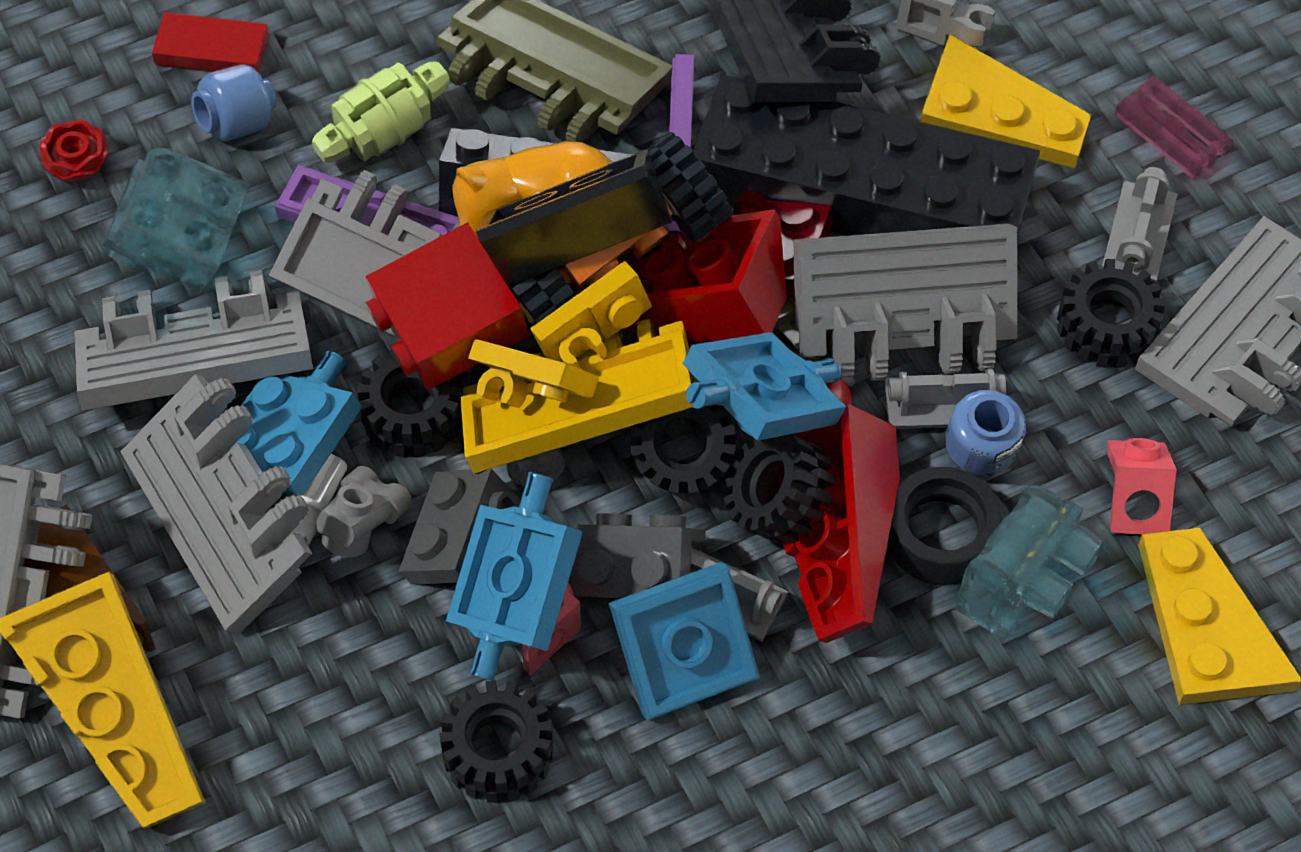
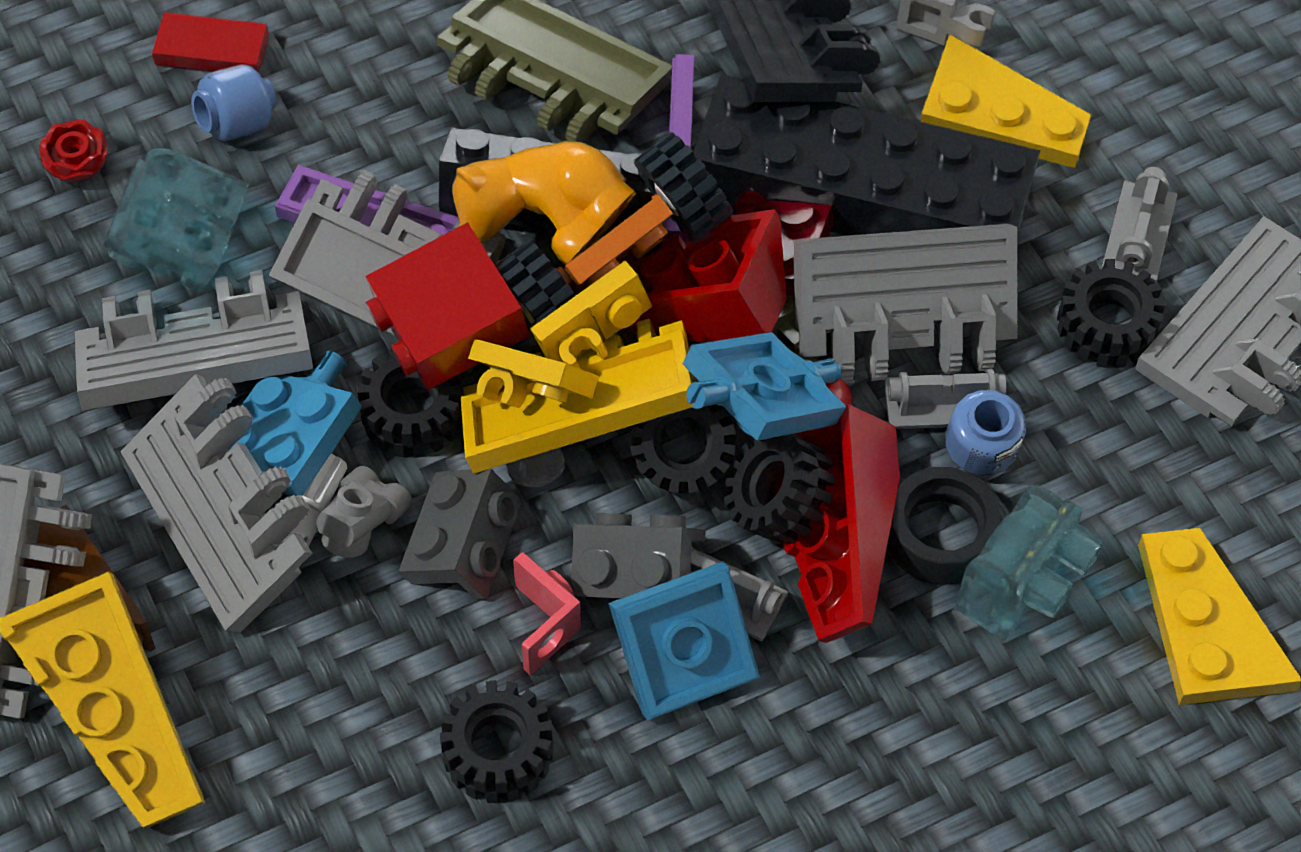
(381, 112): yellowish green piece -> none
(513, 577): dark azure plate -> none
(574, 218): slope -> none
(1137, 467): coral bracket -> none
(1168, 132): clear pink tile -> none

